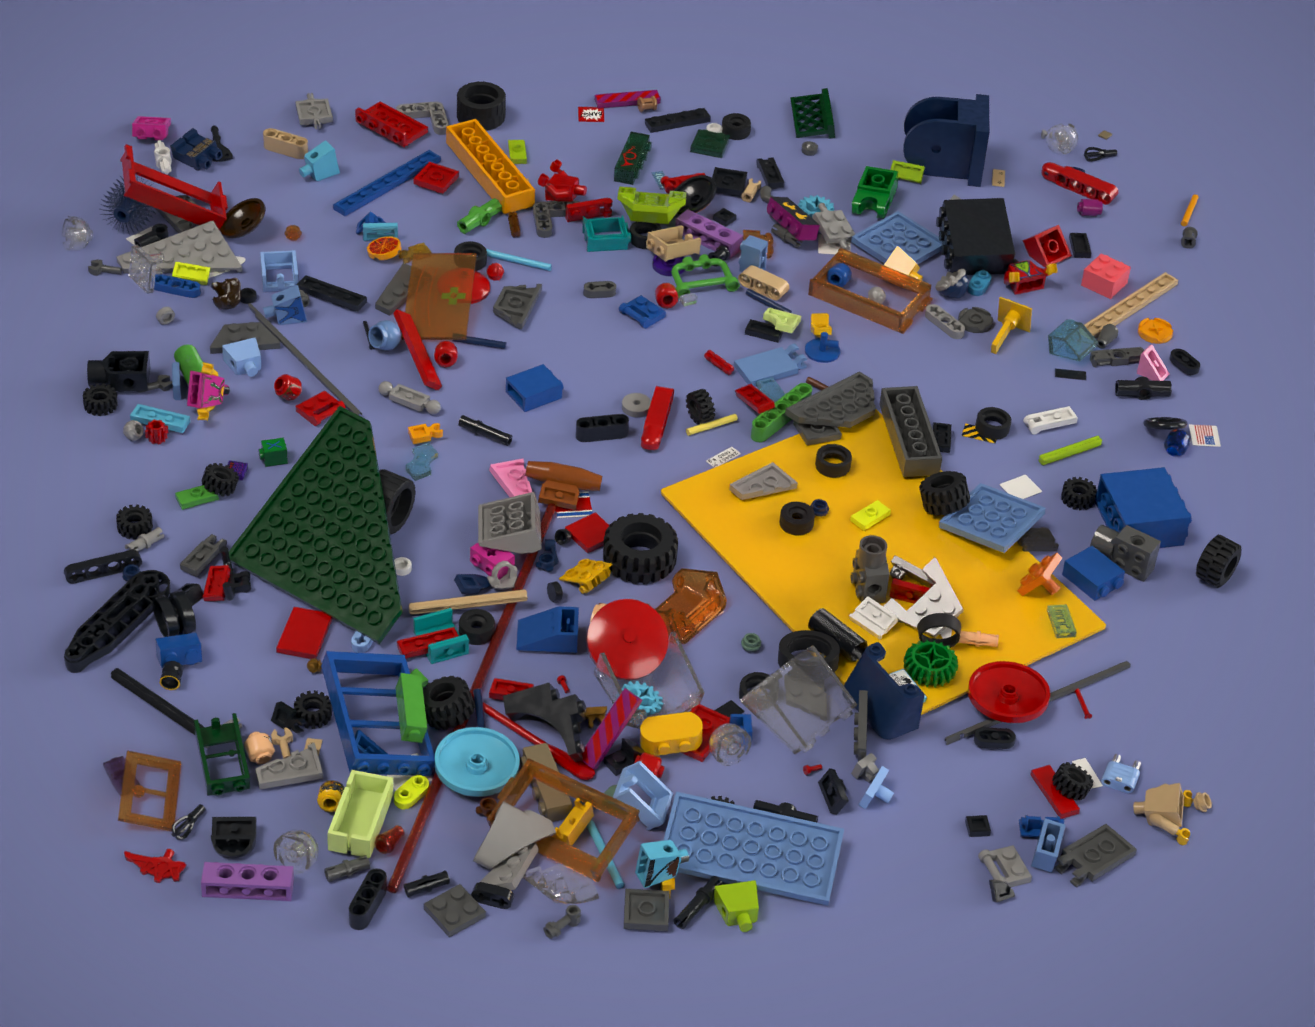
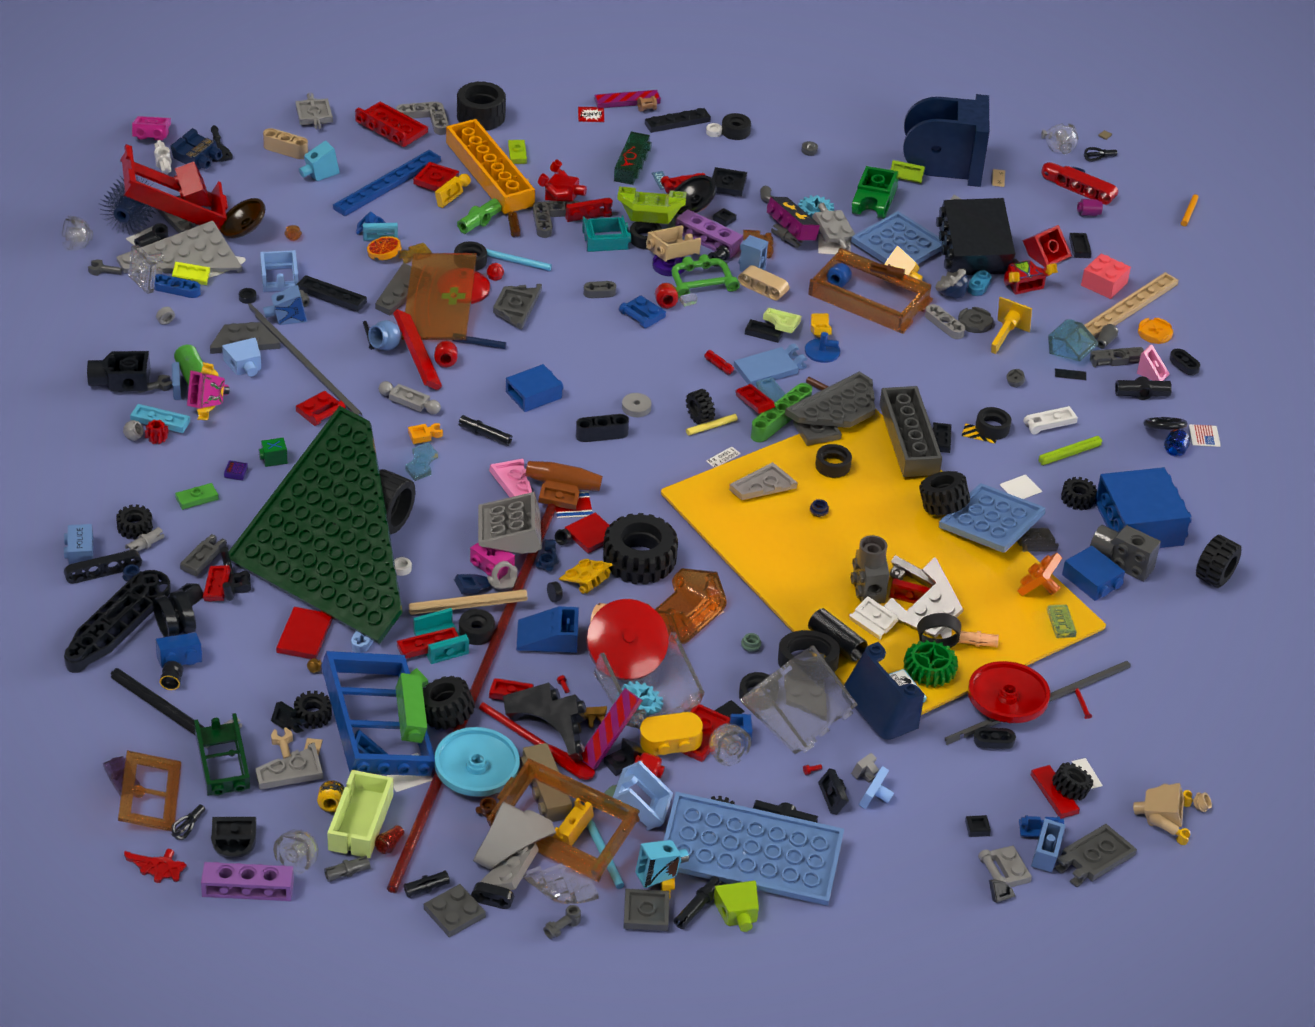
(79, 543): none -> medium blue brick
(92, 400): black tyre -> none
(192, 185): none -> slope
(220, 479): black tyre -> none
(228, 293): dark brown hair -> none
(259, 748): light nougat head -> none
(287, 387): red head -> none
(367, 899): black beam -> none
(414, 789): neon yellow plate -> none
(451, 189): none -> yellow plate
(479, 708): dark blue bar -> none
(657, 417): red piece -> none
(710, 143): clear green plate -> none
(750, 190): tan bar -> none
(766, 301): dark blue bar -> none
(770, 173): black plate -> none
(797, 510): black tyre -> none
(824, 113): dark green fence -> none
(860, 732): dark grey wing -> none
(870, 515): neon yellow plate -> none
(877, 295): light grey piece -> none
(887, 270): none -> reddish brown axle
(1015, 377): none -> dark grey tile
(1121, 776): light blue piece -> none
(1189, 235): dark grey bush -> none

